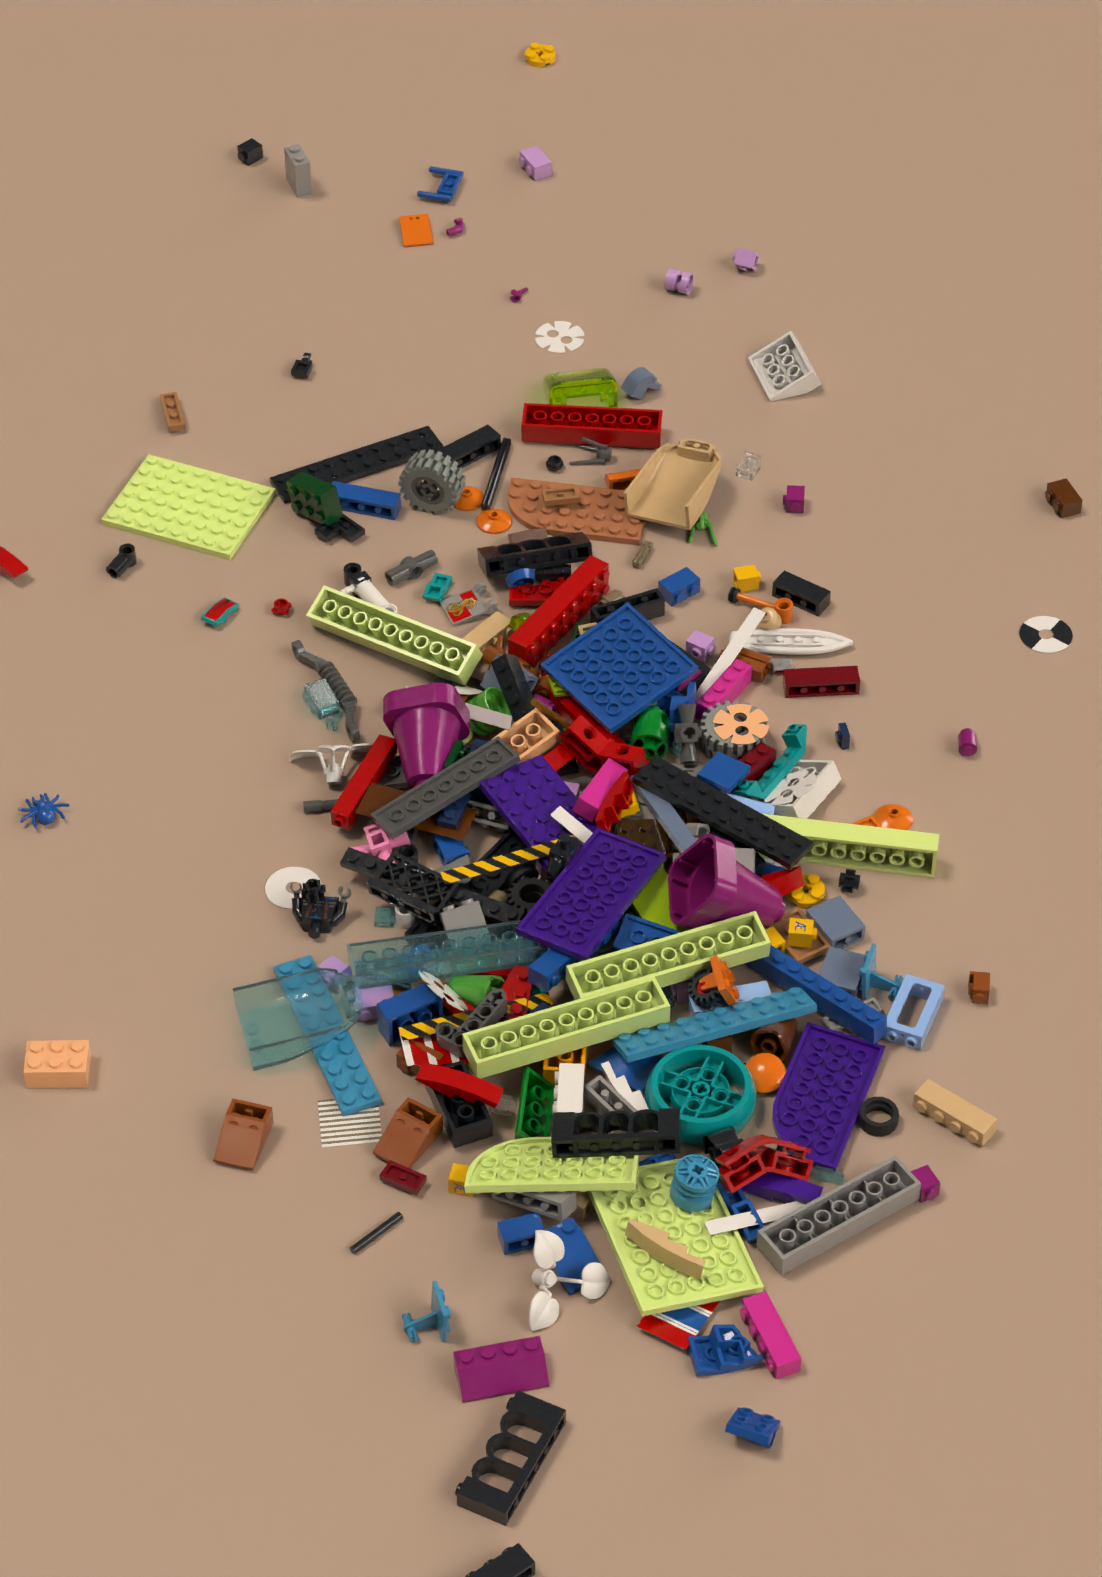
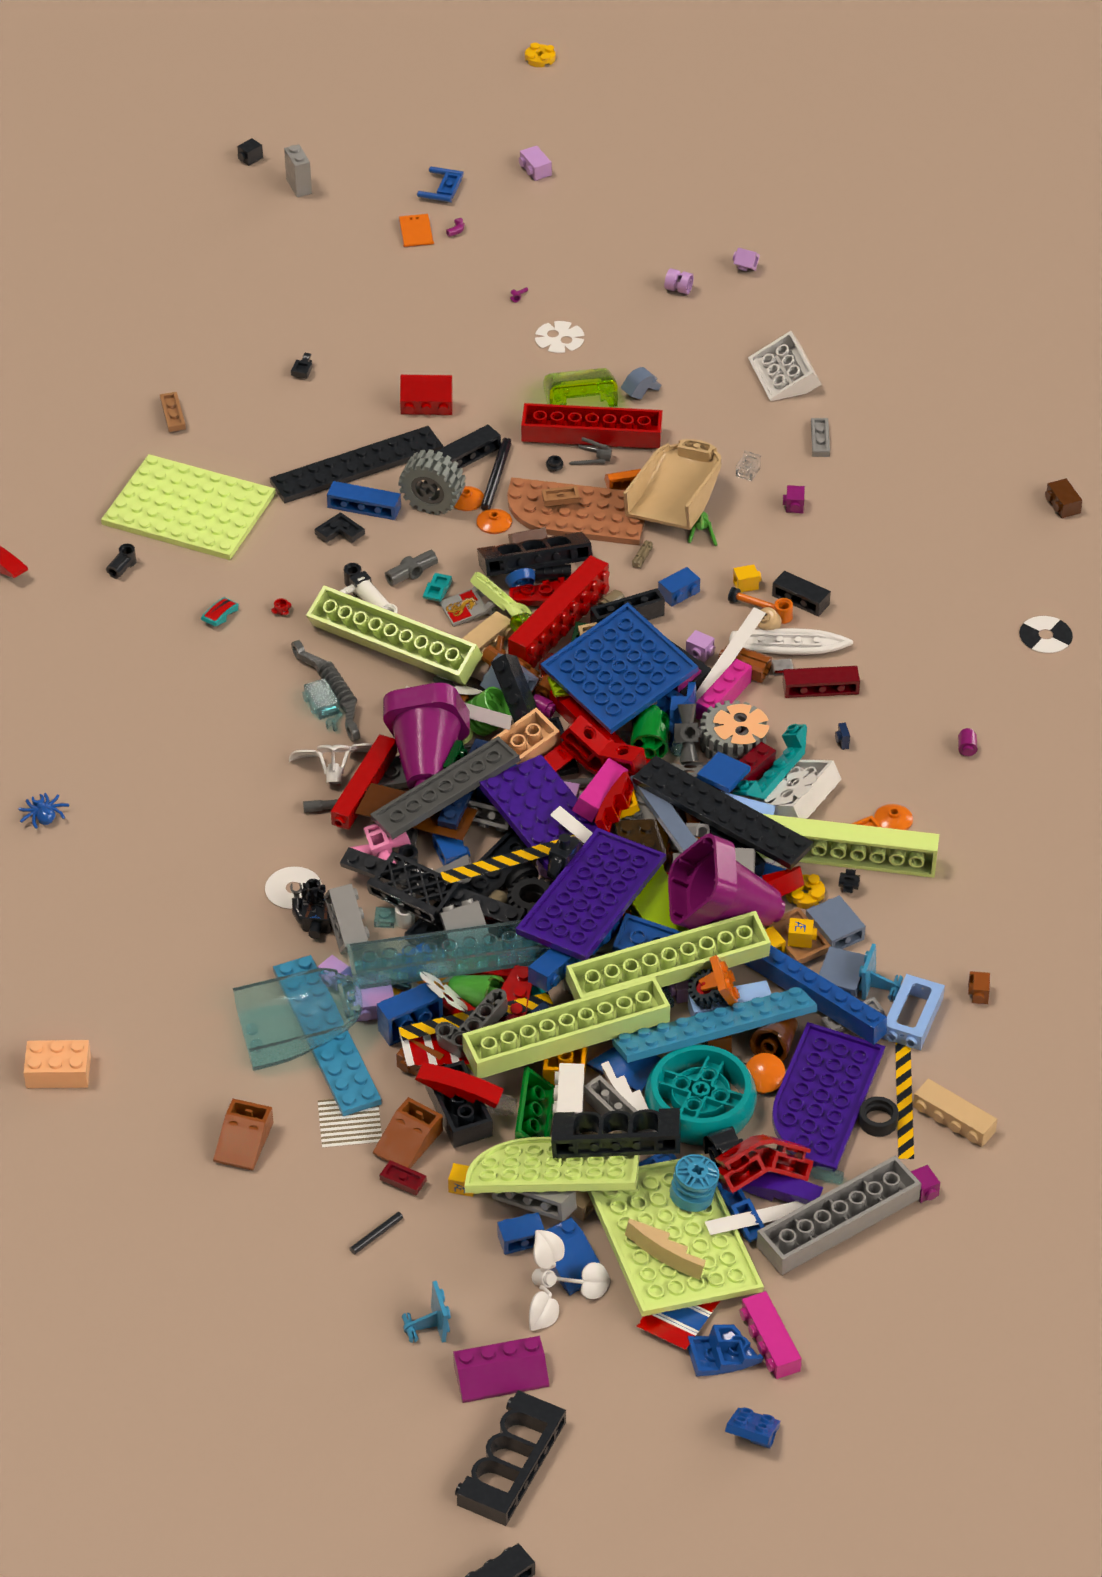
(314, 498): dark green brick -> none
(346, 916): none -> light grey brick
(426, 394): none -> red slope
(497, 595): none -> yellowish green beam
(551, 714): pearl gold bar -> none
(820, 437): none -> light grey tile
(904, 1102): none -> sticker

